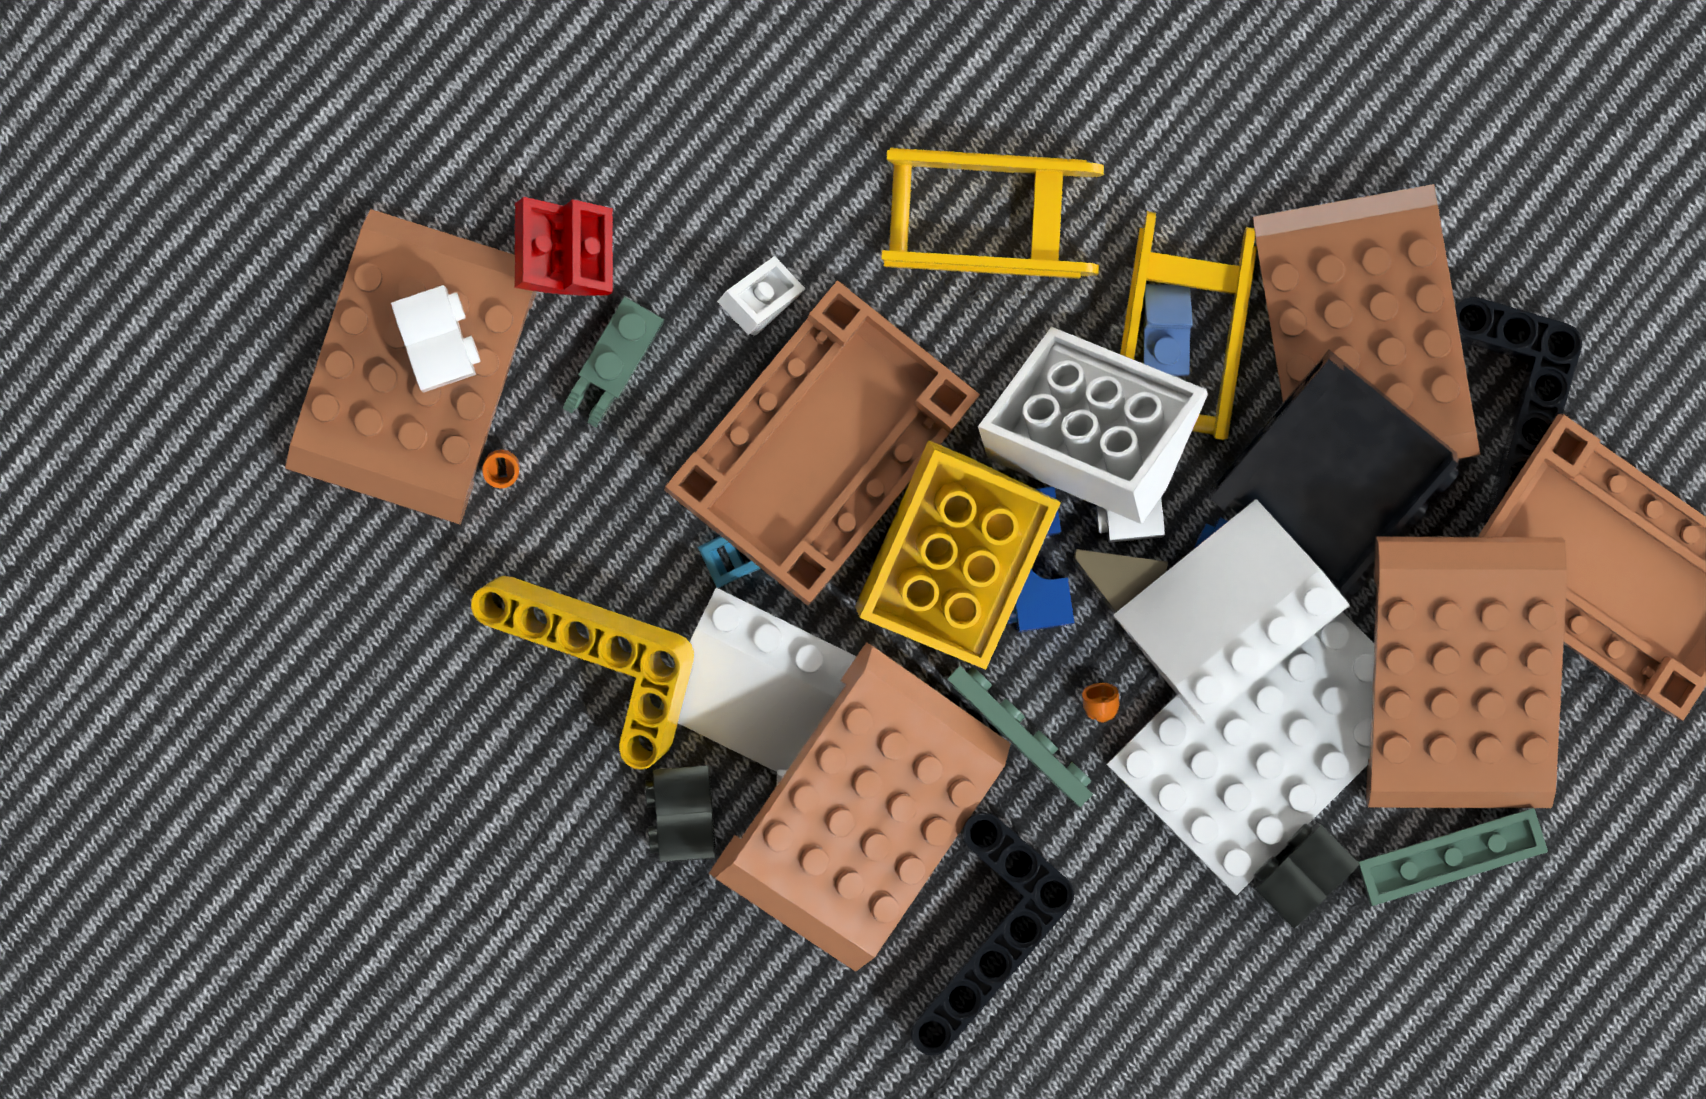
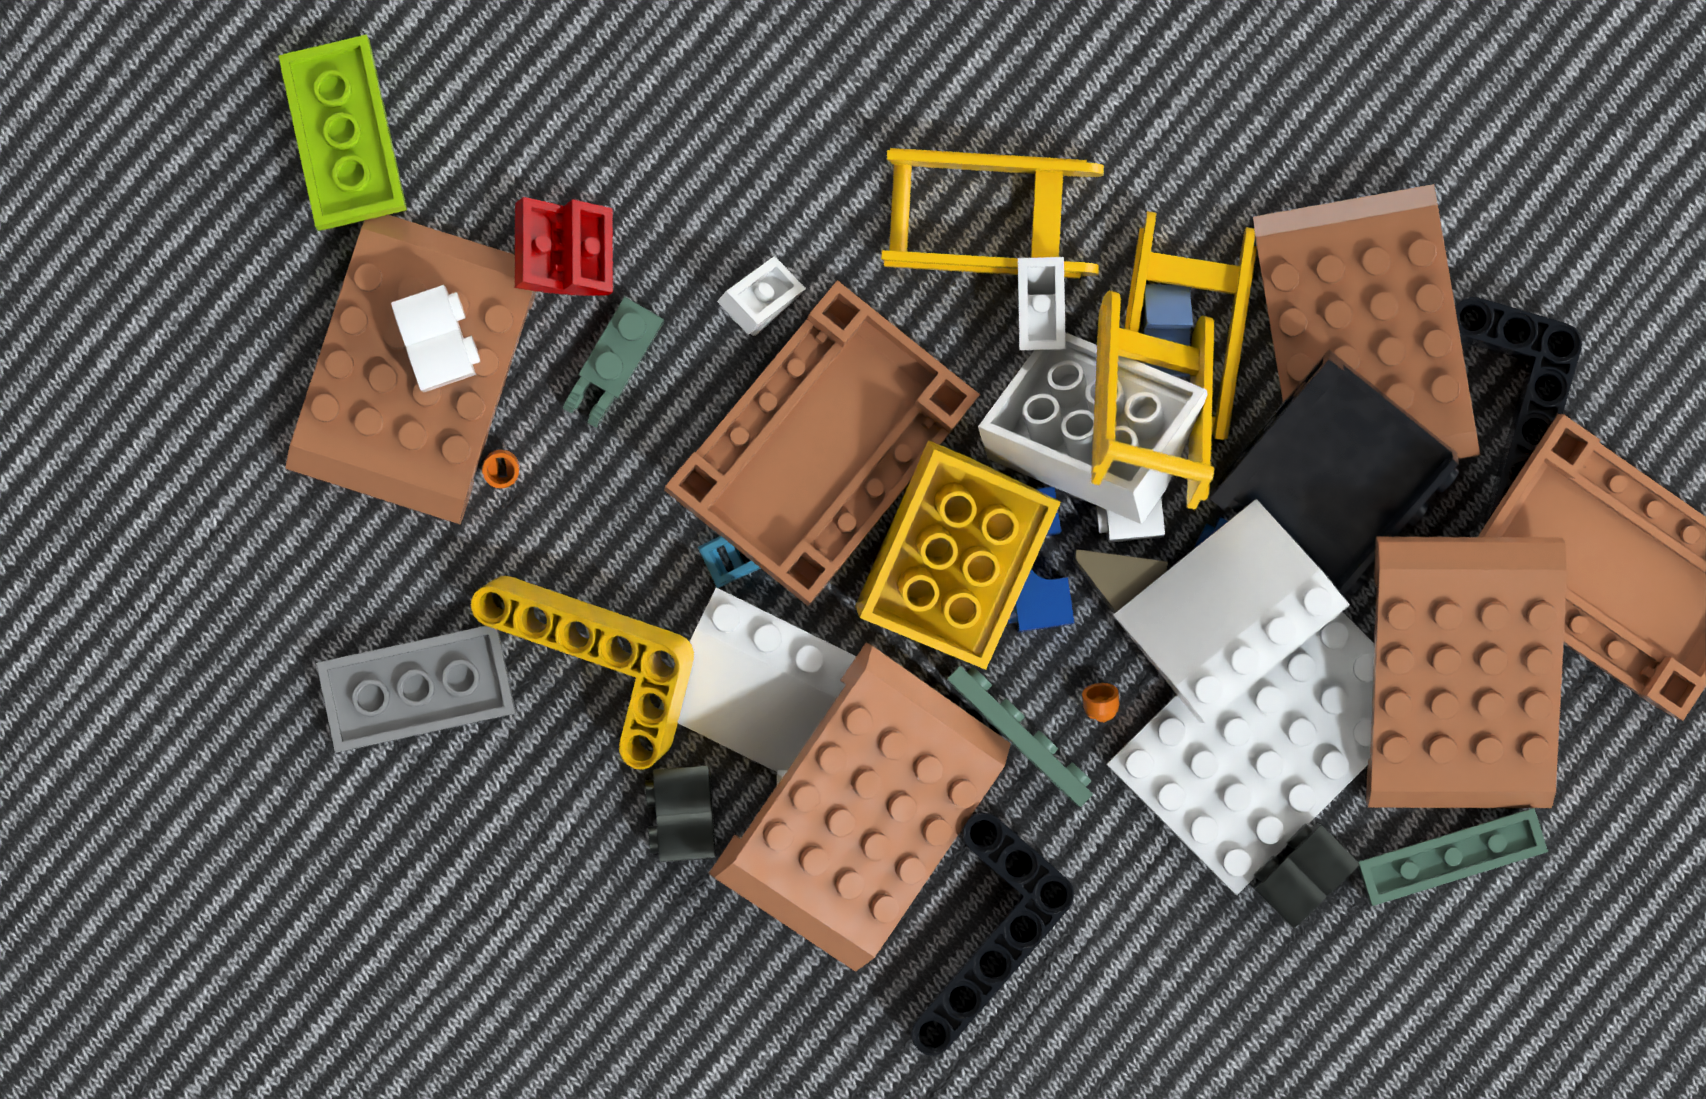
(342, 132): none -> lime plate
(416, 688): none -> light grey plate
(1041, 303): none -> white slope
(1192, 360): none -> yellow piece

